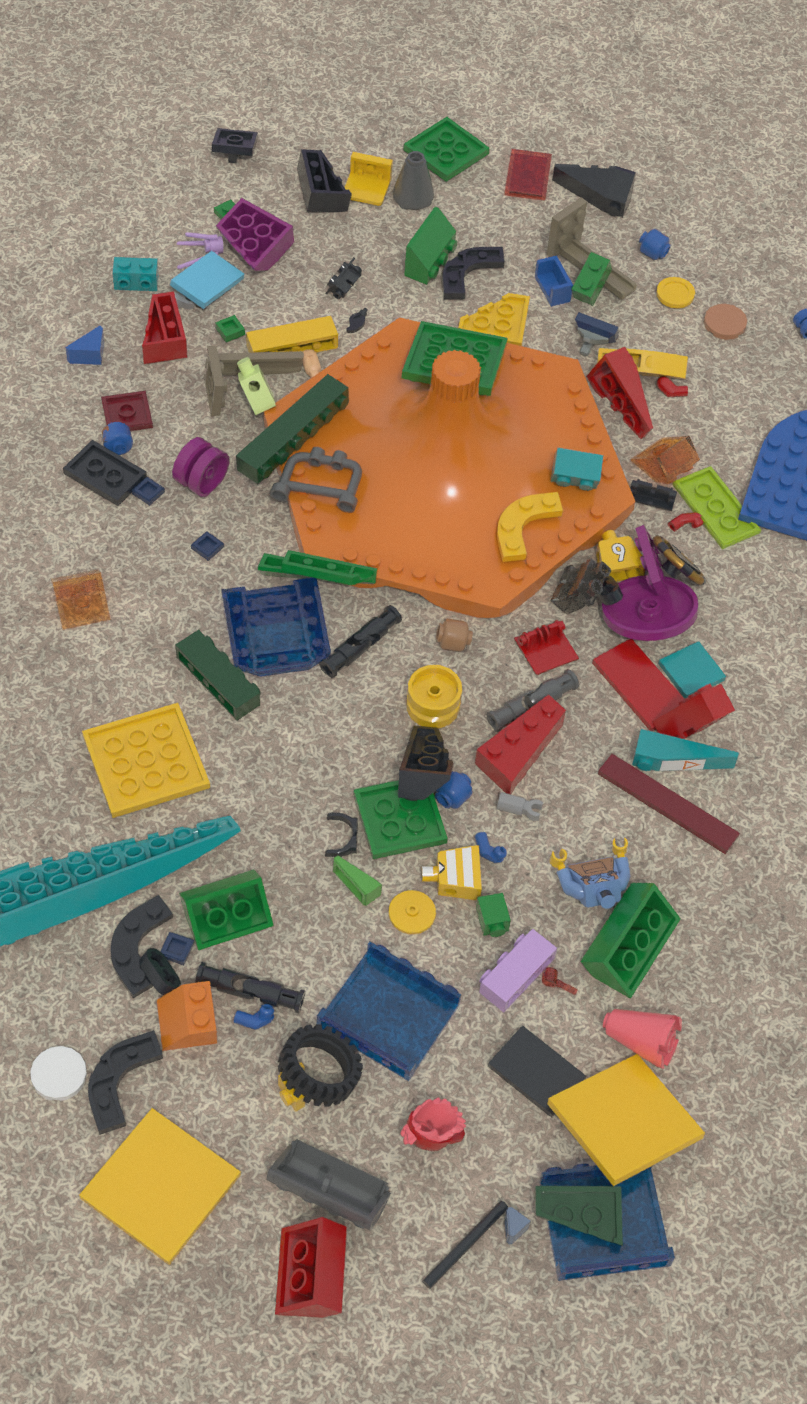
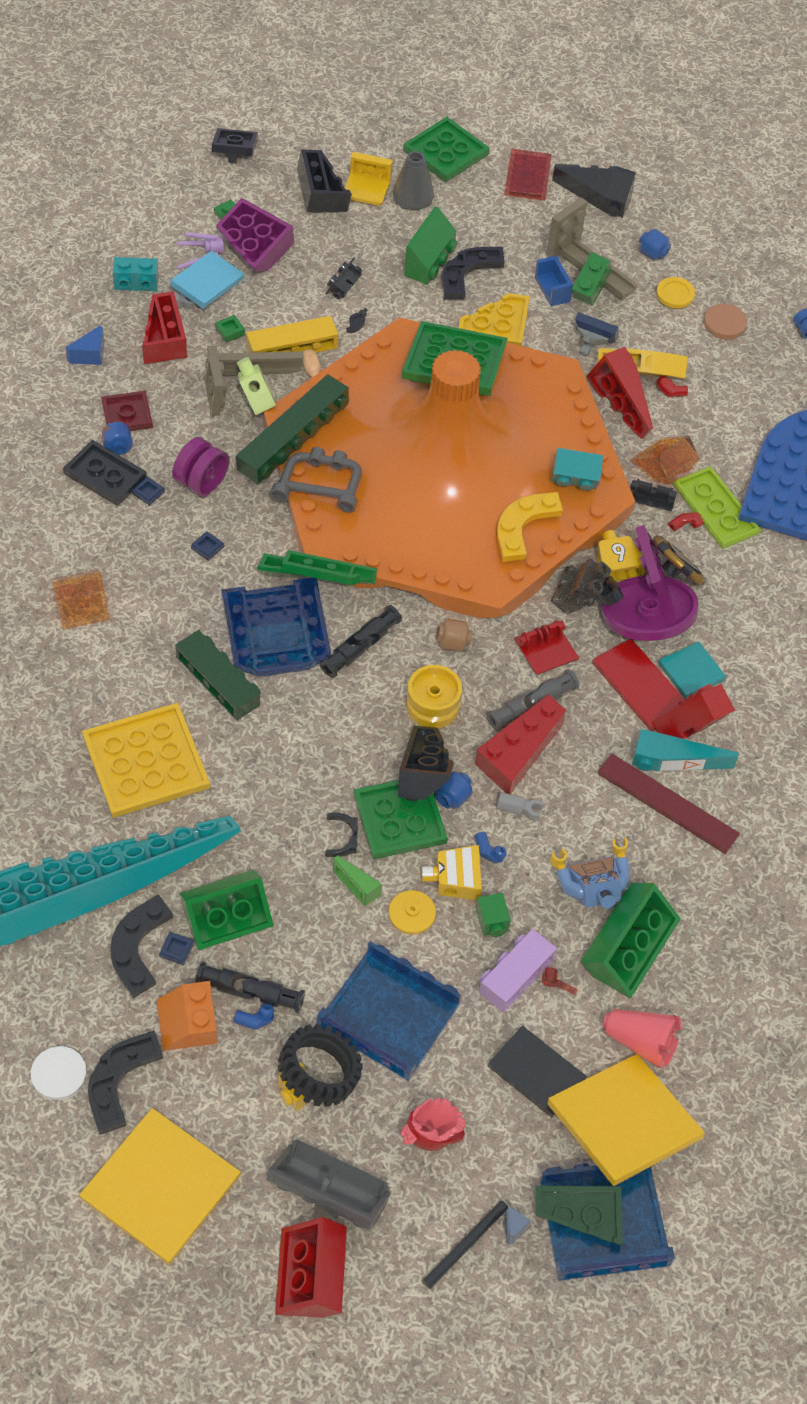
(159, 971): black beam -> none

